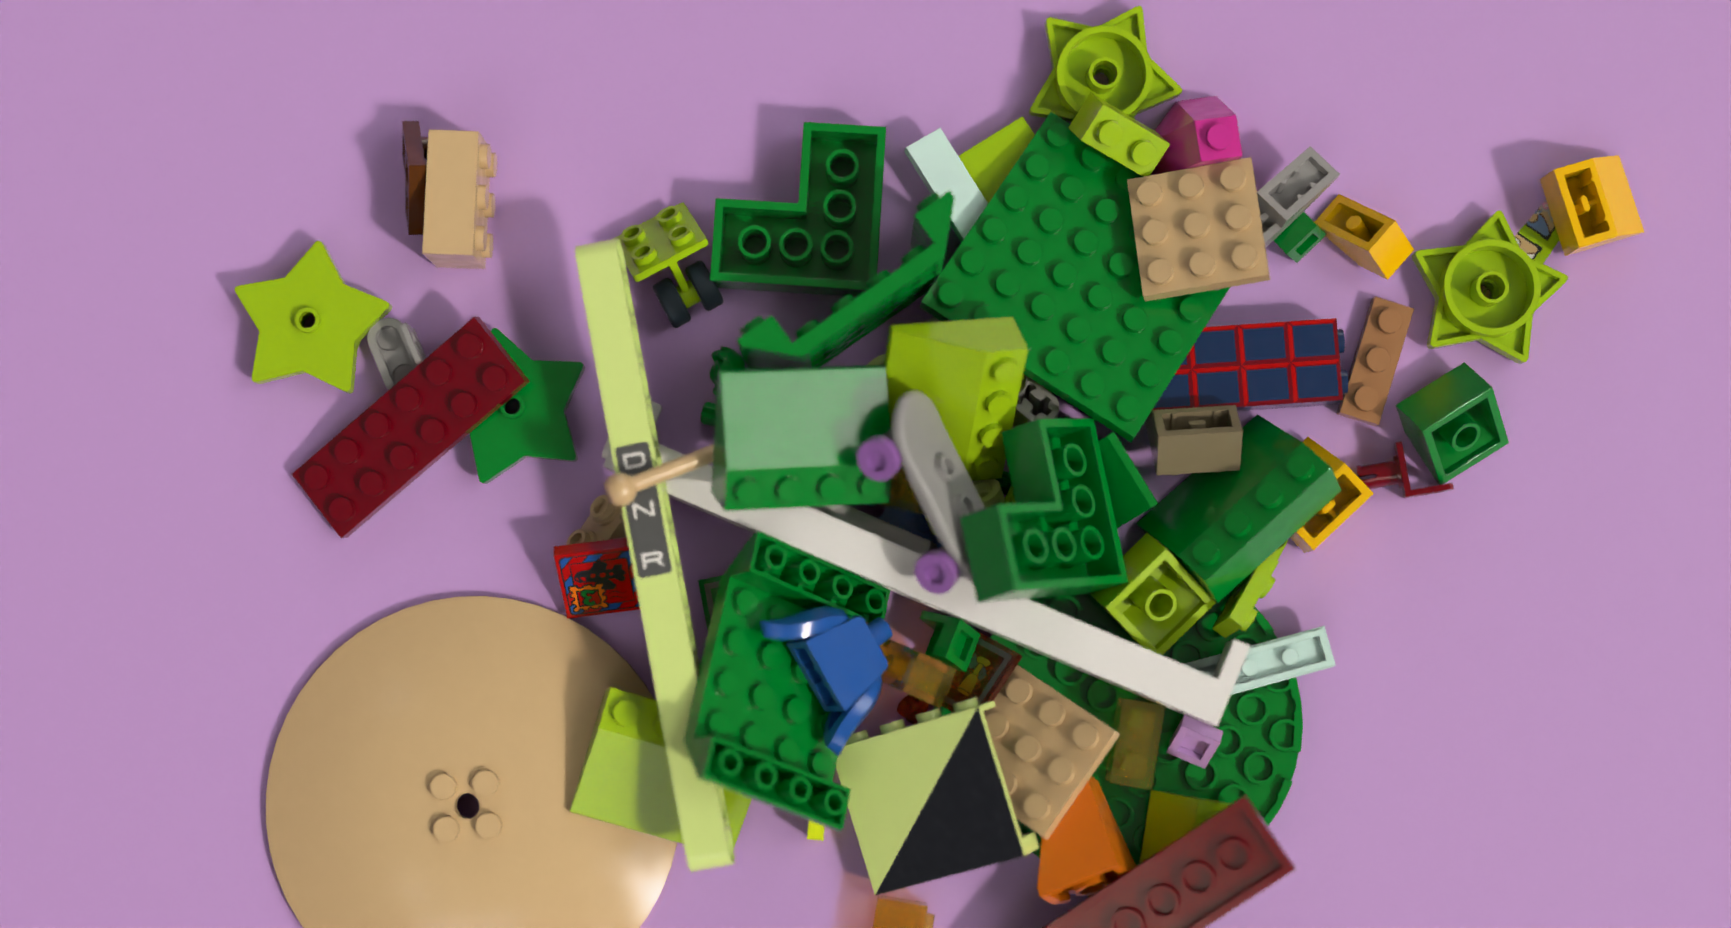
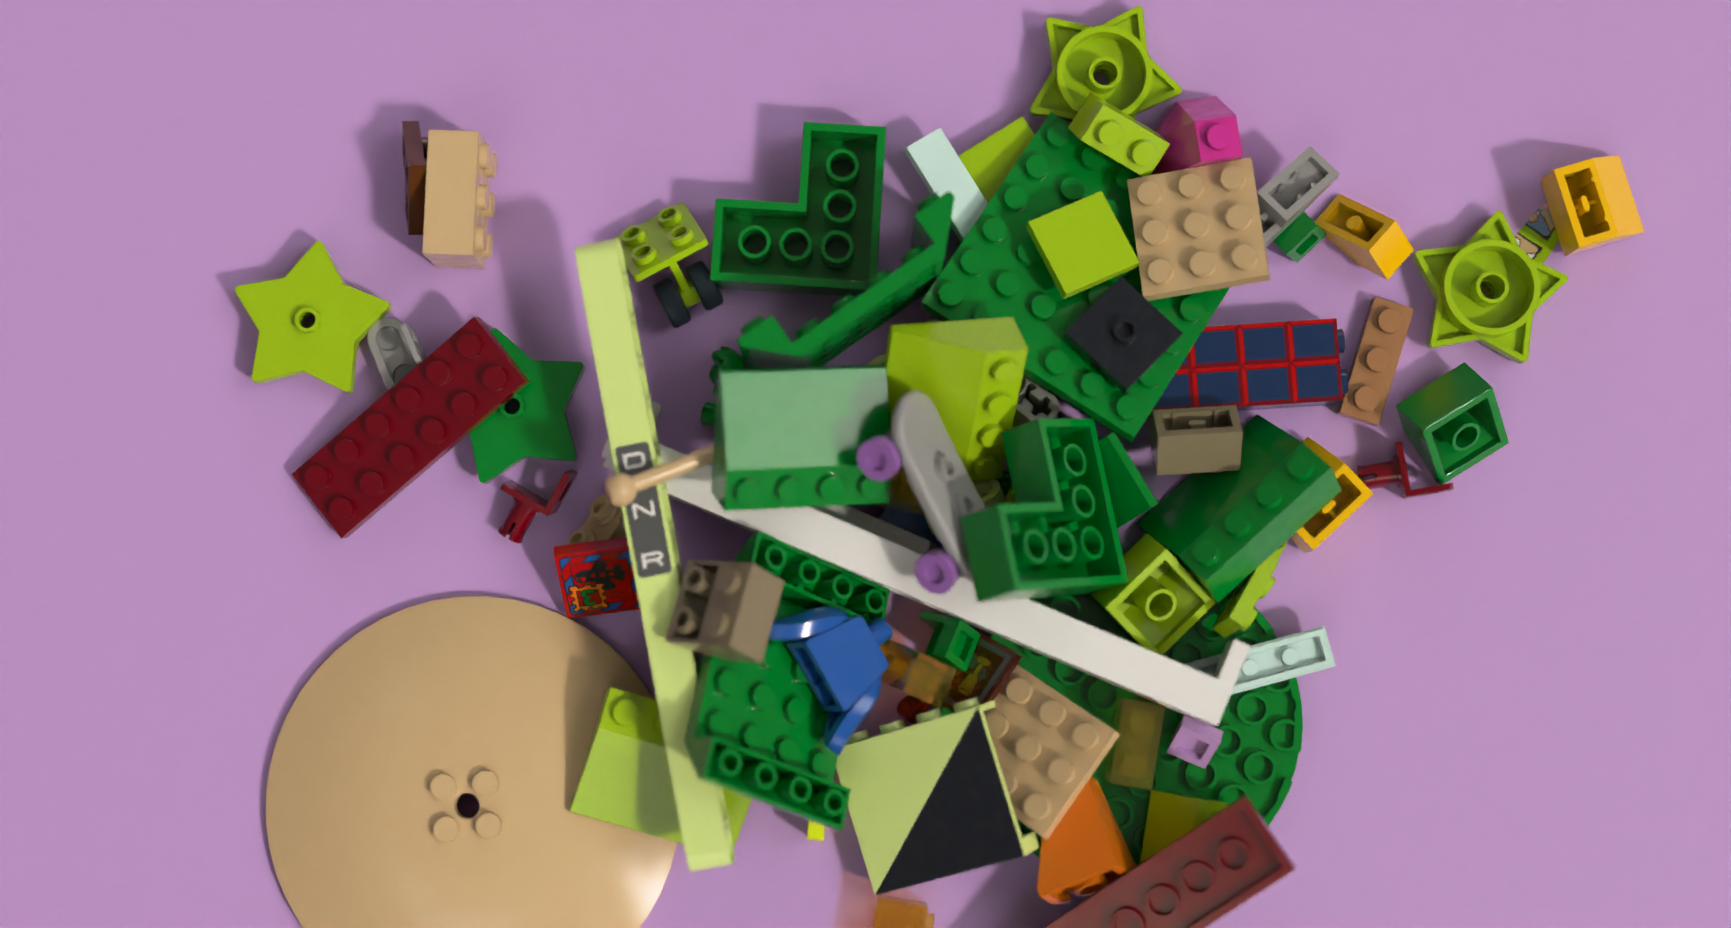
(529, 503): none -> dark red bracket
(725, 610): none -> dark tan slope
(1082, 244): none -> lime tile
(1122, 335): none -> black plate

